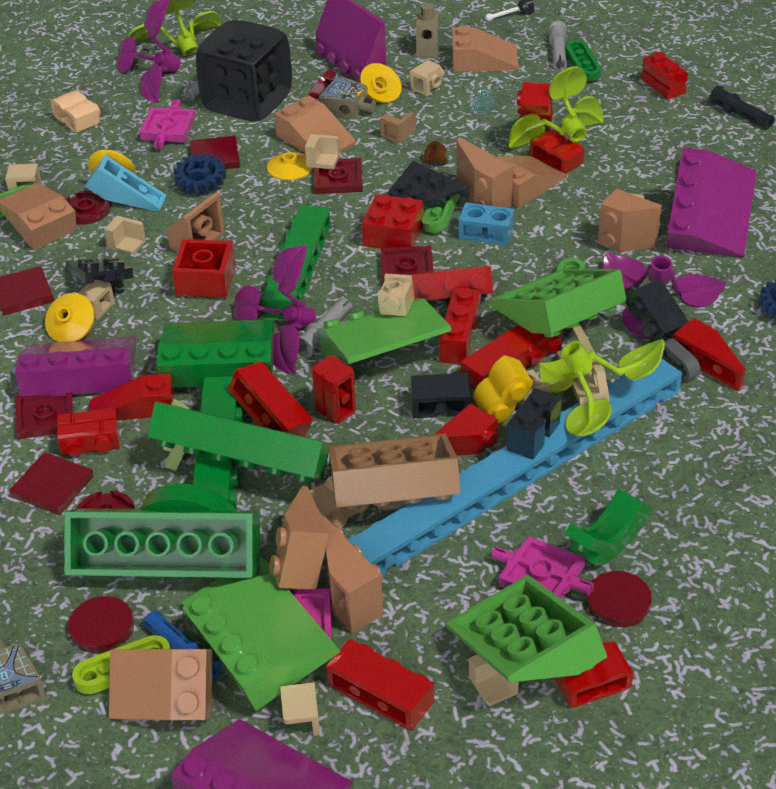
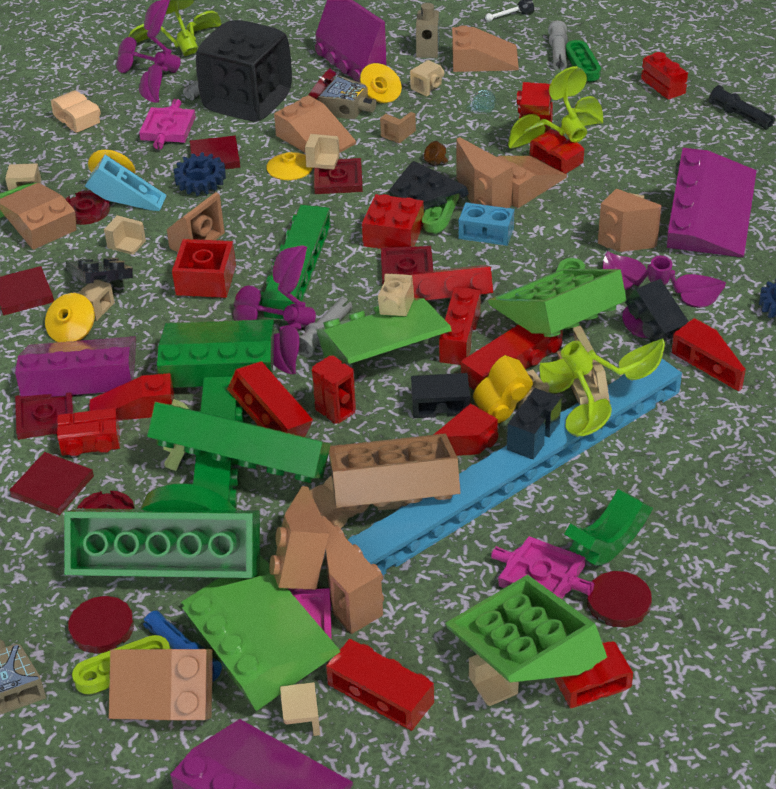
(681, 359): dark grey beam -> none

